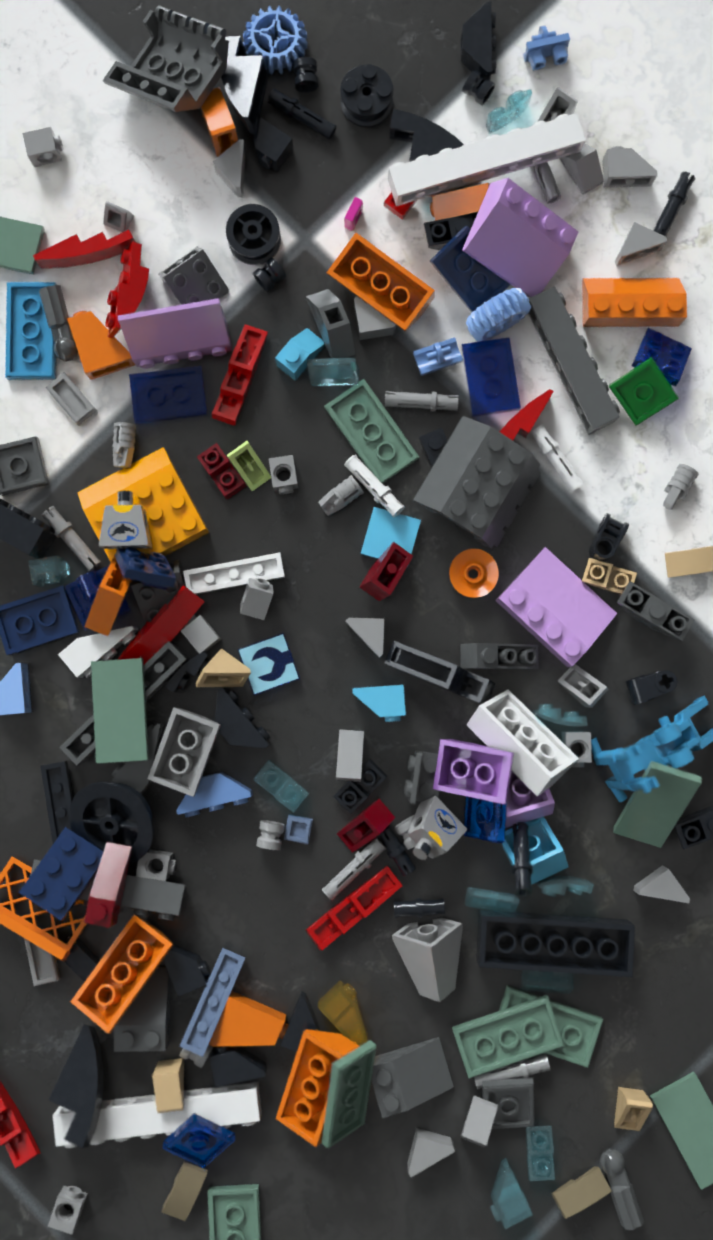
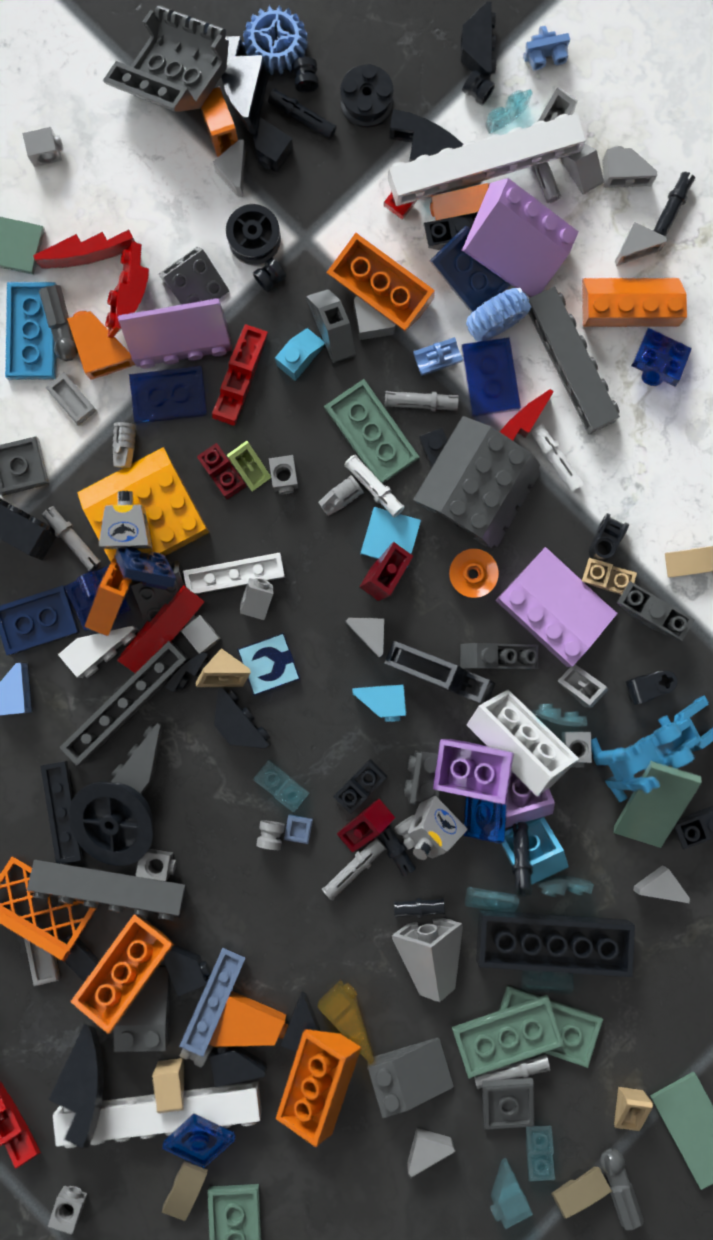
(48, 570): clear light blue brick -> none
(63, 874): dark blue plate -> none
(108, 886): slope -> none
(117, 217): light grey slope -> none
(119, 710): sand green tile -> none
(184, 751): light grey slope -> none
(213, 793): medium blue slope -> none
(333, 371): clear light blue slope -> none
(348, 1093): sand green tile -> none
(350, 755): light grey tile -> none
(353, 214): dark pink tile -> none
(353, 908): red slope -> none
(479, 1121): light grey slope -> none
(643, 391): green tile -> none
(679, 485): light grey hinge -> none

